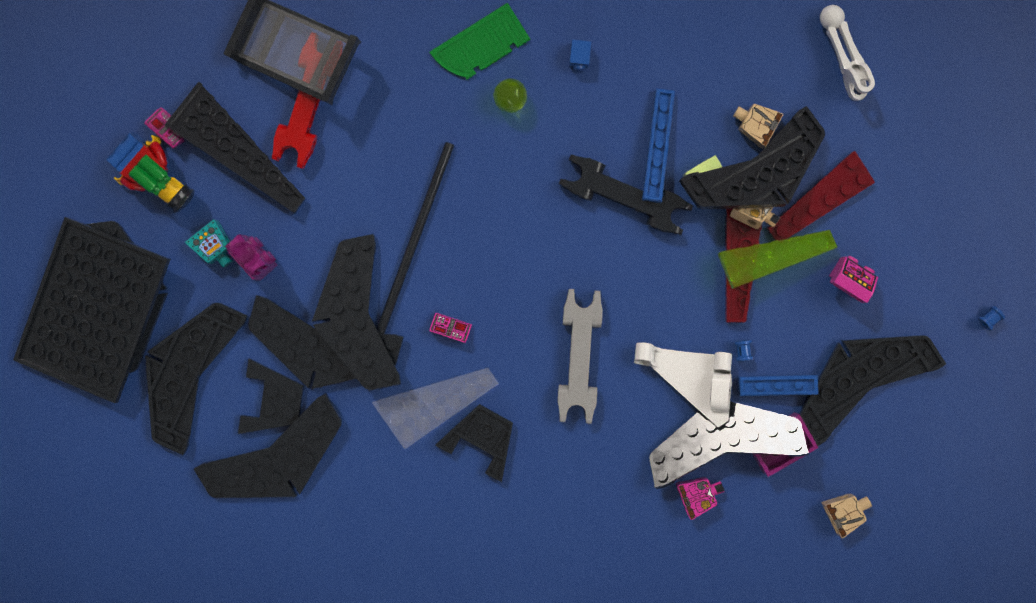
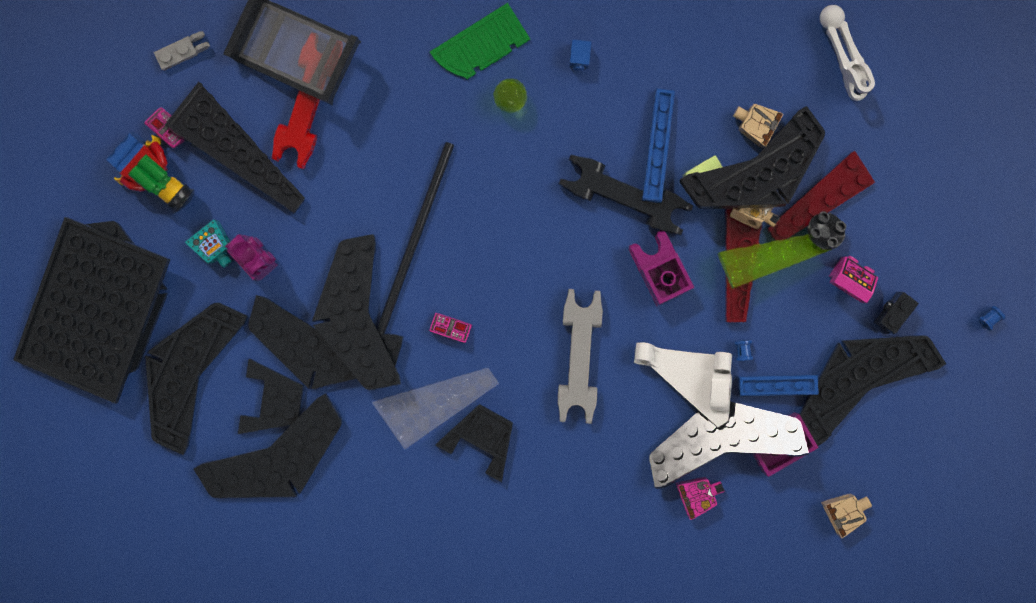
(180, 51): none -> light grey hinge
(663, 263): none -> magenta brick
(826, 230): none -> black dish
(896, 312): none -> black brick

